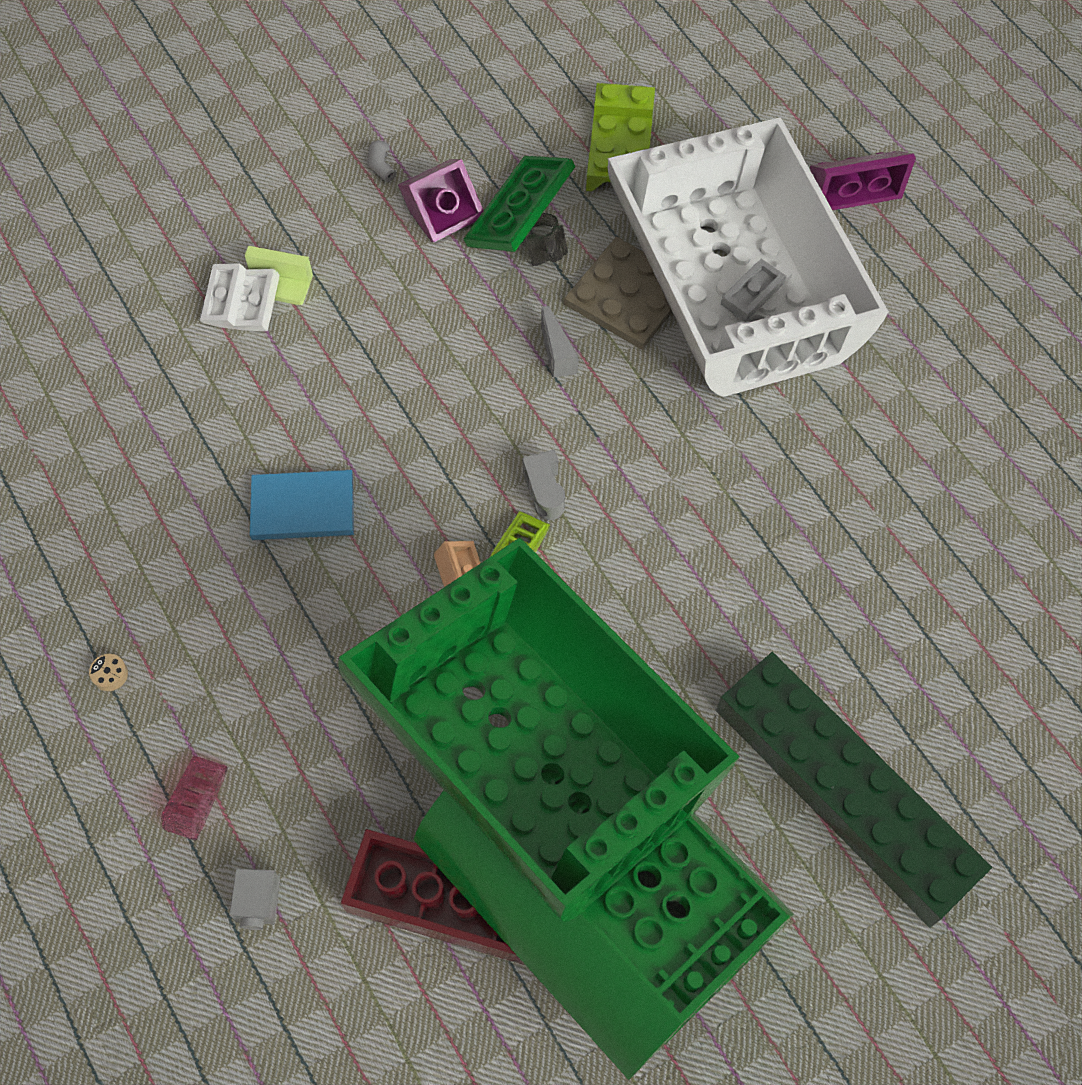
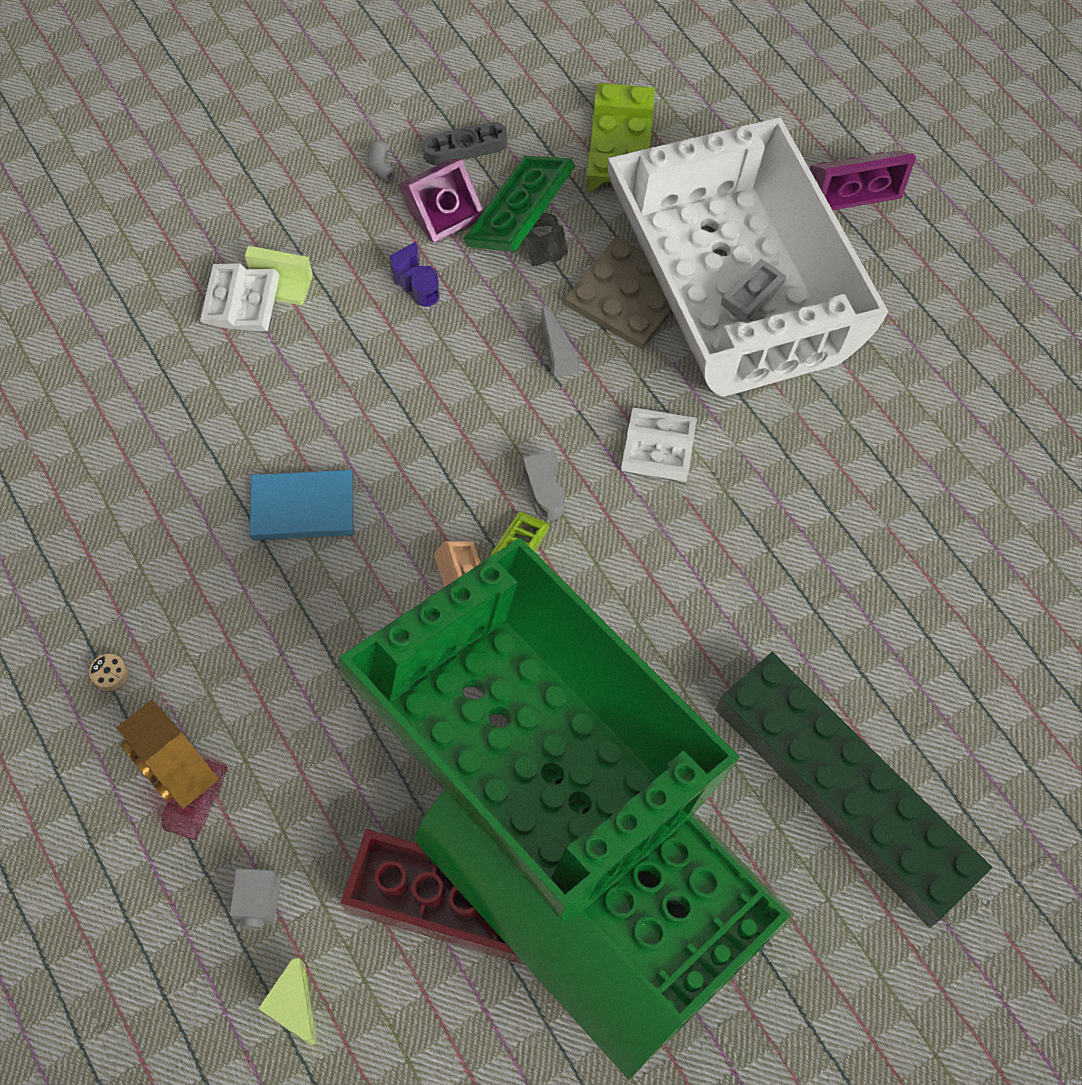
(165, 755): none -> pearl gold brick
(290, 1002): none -> yellowish green slope
(412, 277): none -> dark purple leg
(484, 131): none -> dark grey beam
(659, 444): none -> white slope

